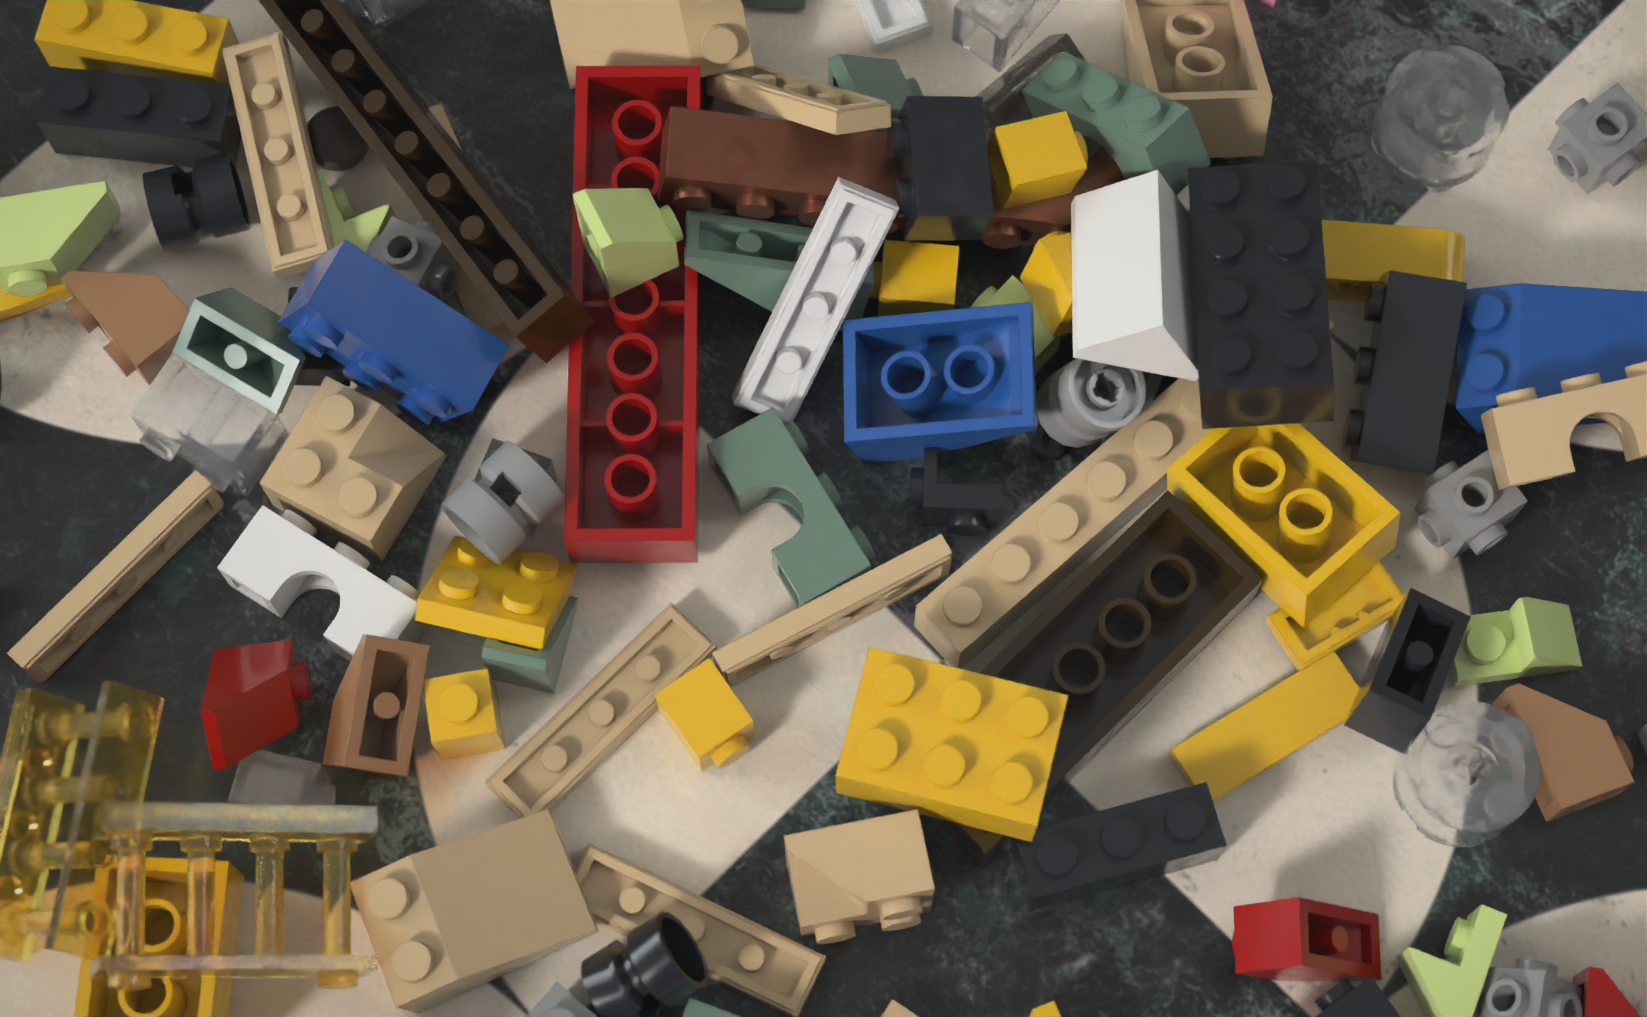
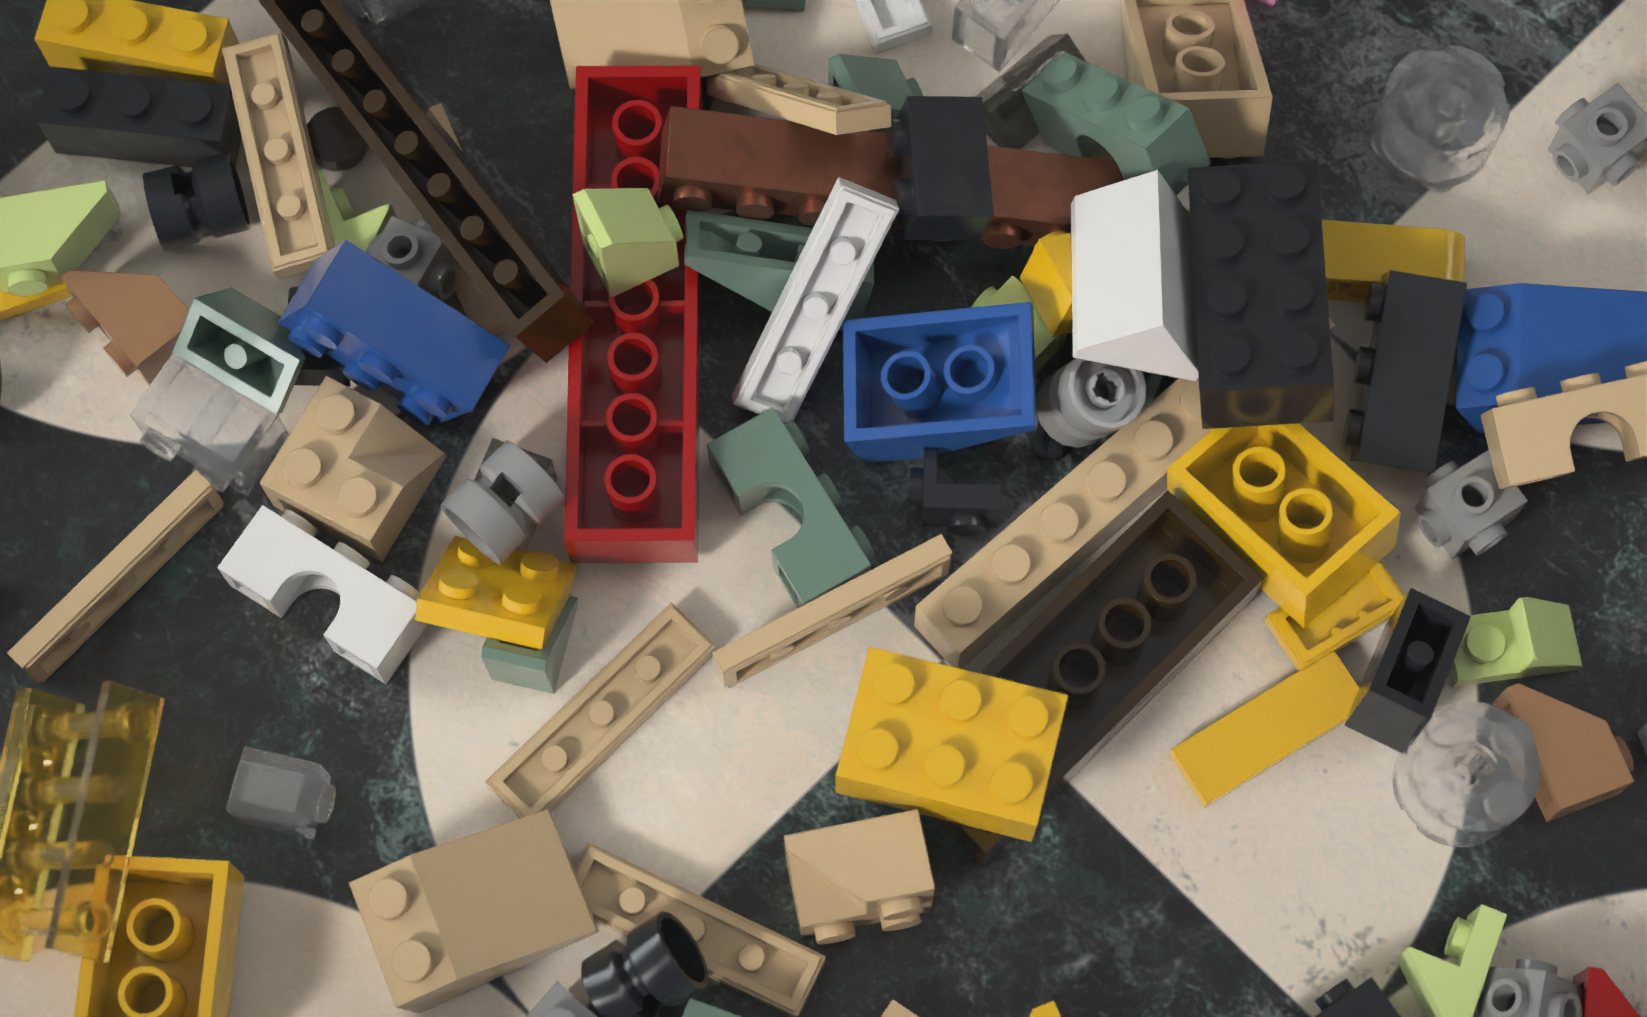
(201, 833): clear yellow fence -> none
(252, 699): red slope -> none
(377, 707): medium nougat slope -> none
(463, 714): yellow brick -> none
(706, 716): yellow brick -> none
(915, 278): yellow brick -> none
(1035, 159): yellow brick -> none
(1118, 846): black brick -> none
(1306, 941): red slope -> none

